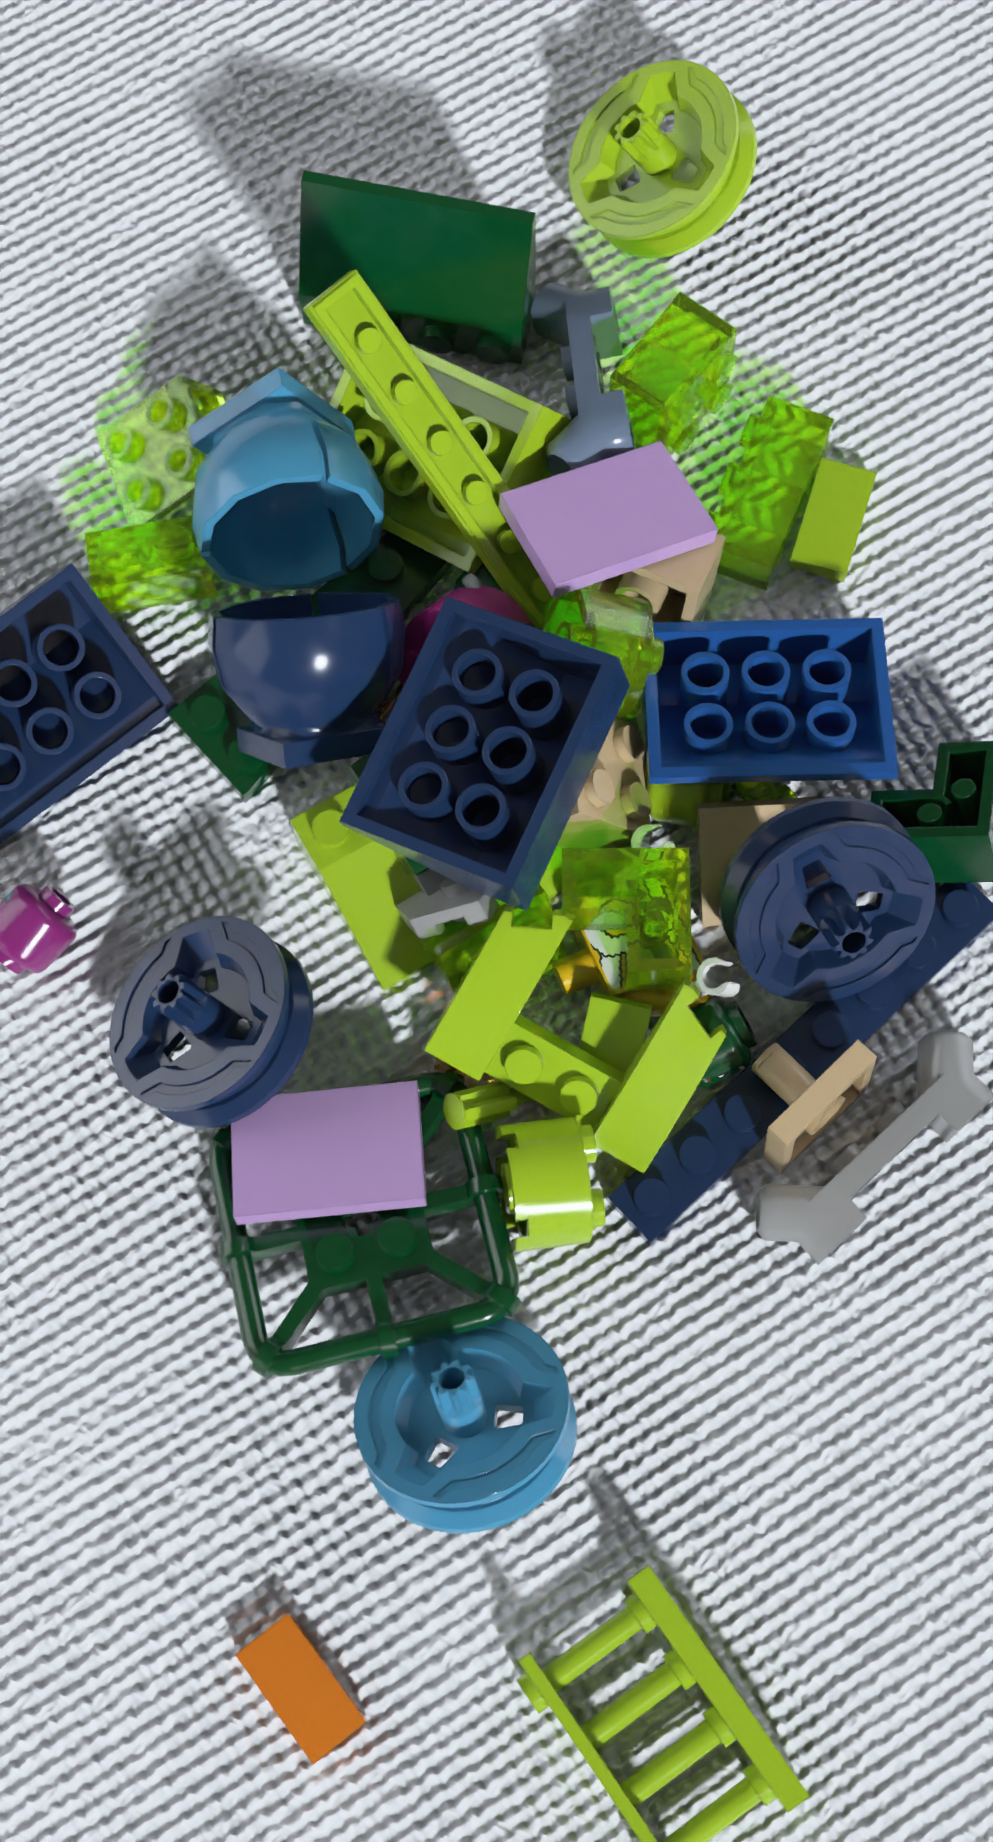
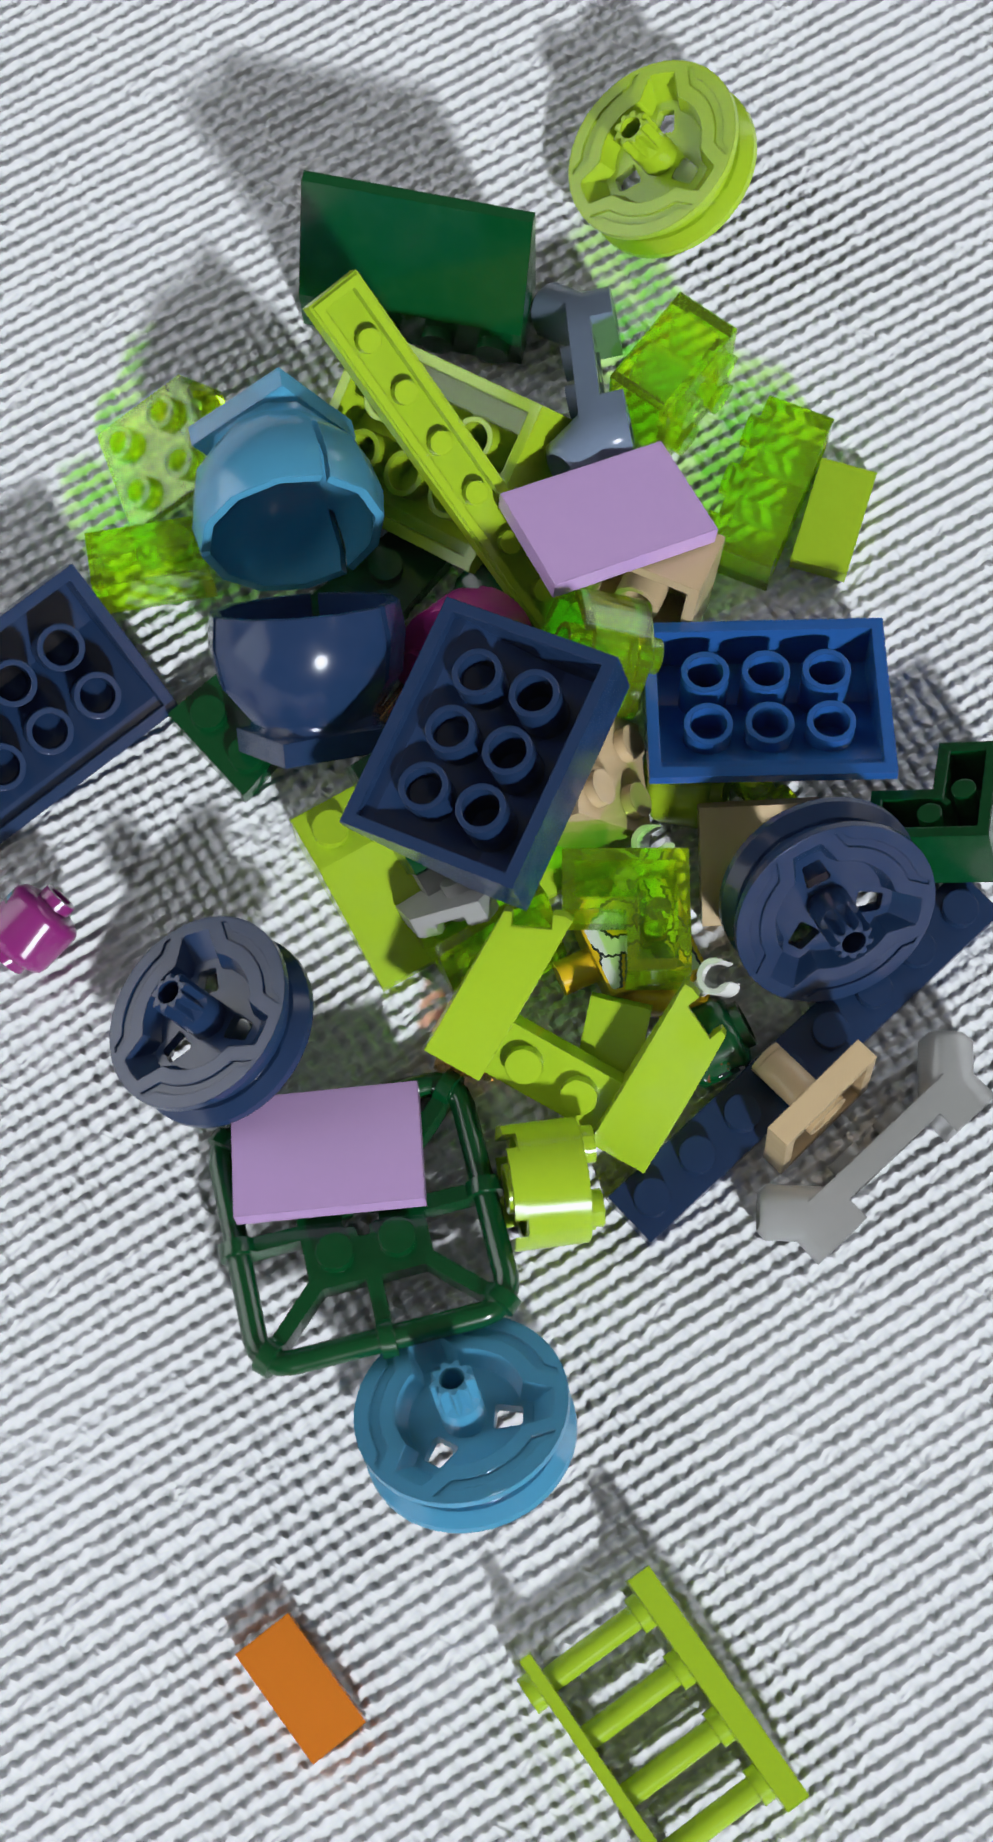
(481, 1104): lime axle -> none

